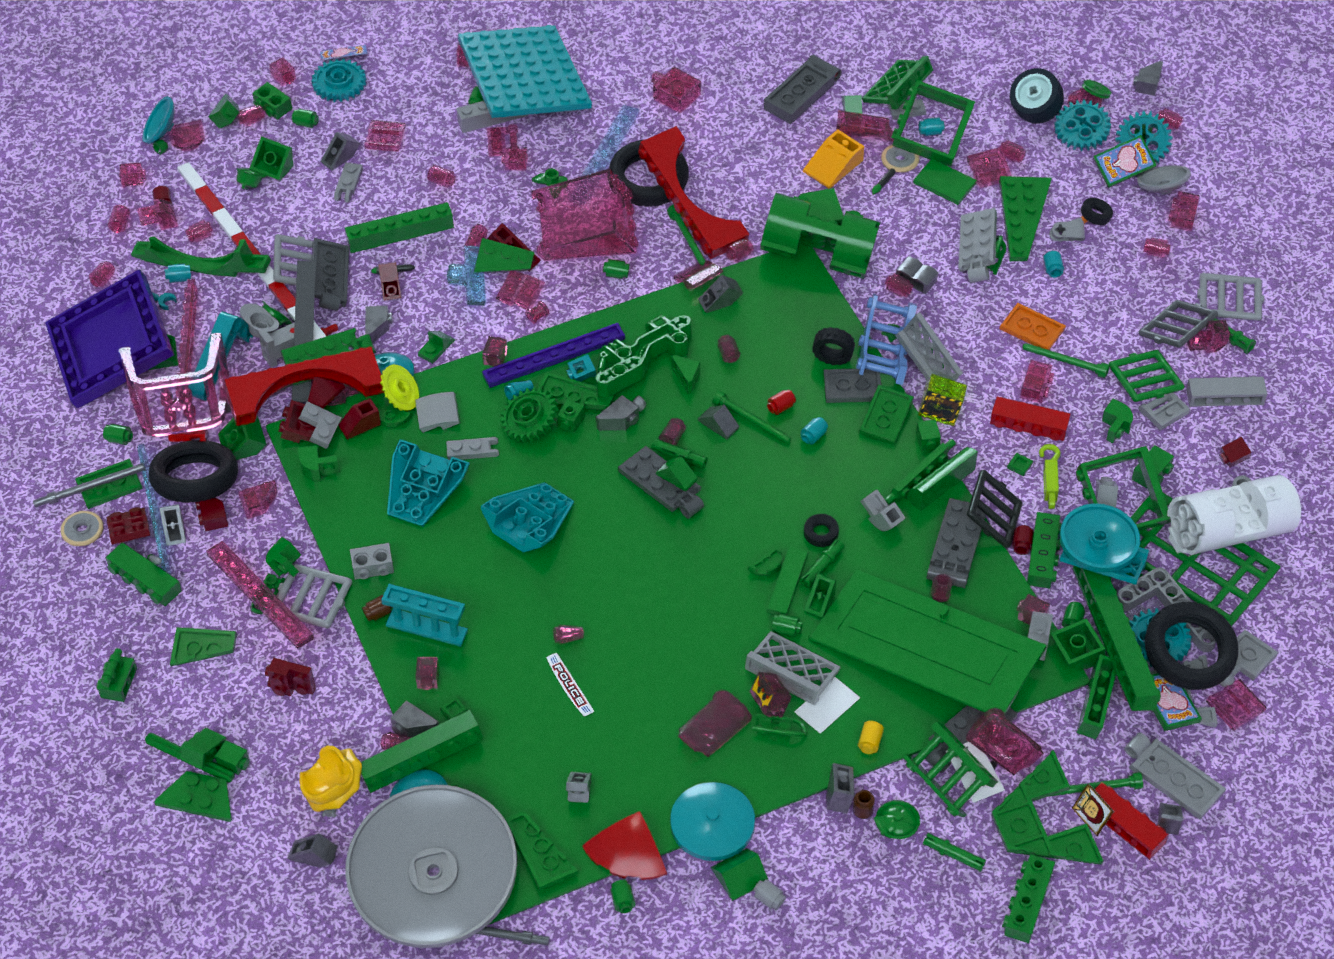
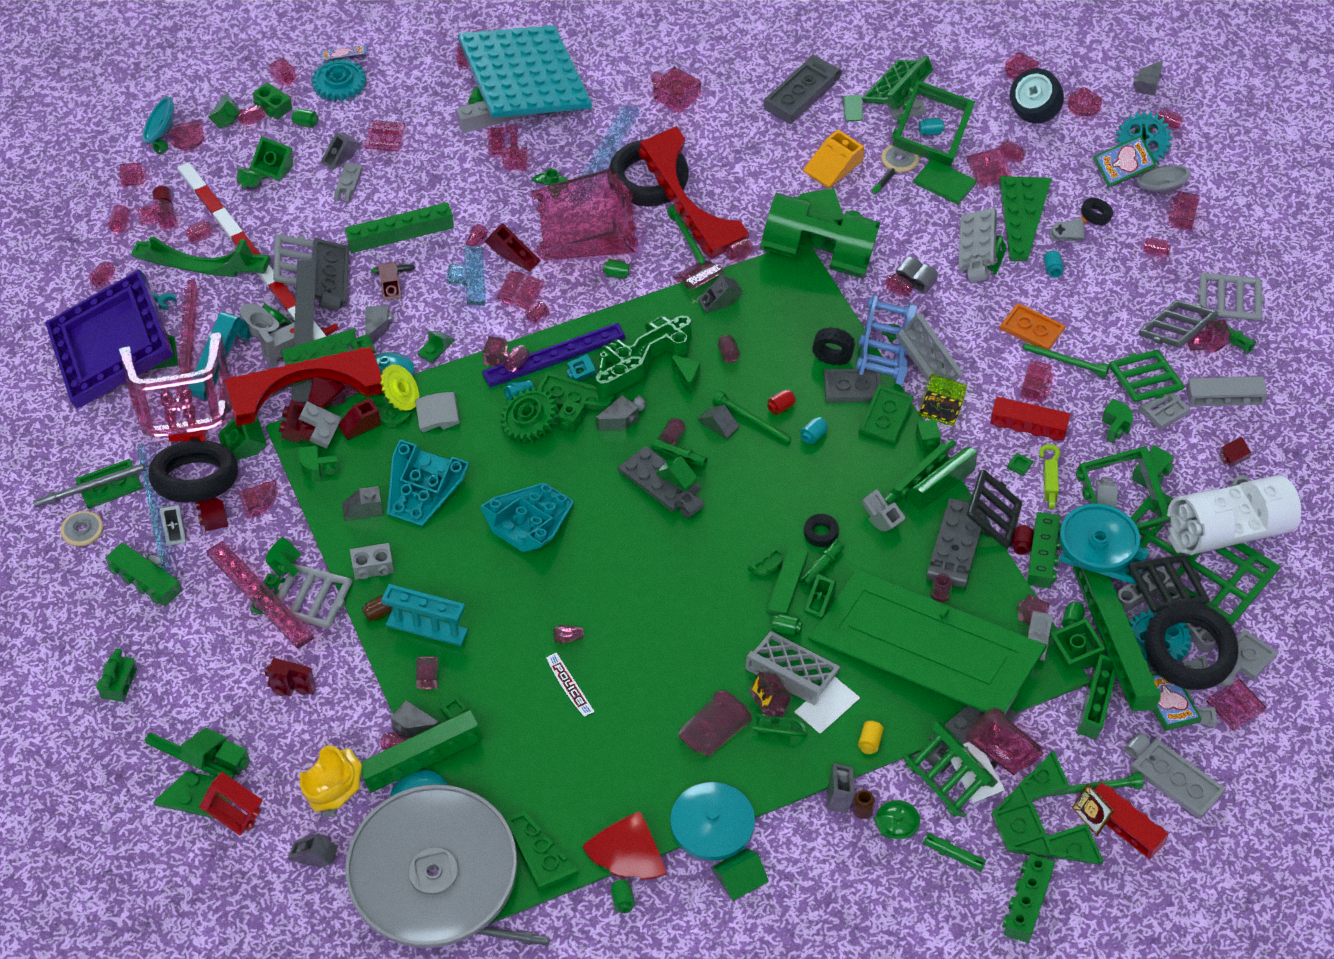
(117, 434): green brick -> none
(128, 525): dark red plate -> none
(178, 273): teal brick -> none
(201, 644): green wing -> none
(224, 811): none -> red window
(363, 504): none -> flat silver slope
(441, 176): clear pink brick -> none
(472, 448): light grey hinge -> none
(501, 257): green wing -> none
(516, 358): none -> clear pink brick
(578, 787): flat silver slope -> none
(769, 894): light grey brick -> none
(863, 125): clear pink slope -> none
(1019, 60): none -> clear pink plate
(1082, 125): teal gear -> none
(1096, 89): green wheel -> none
(1167, 563): none -> pearl dark grey bar
(1170, 818): flat silver slope -> none

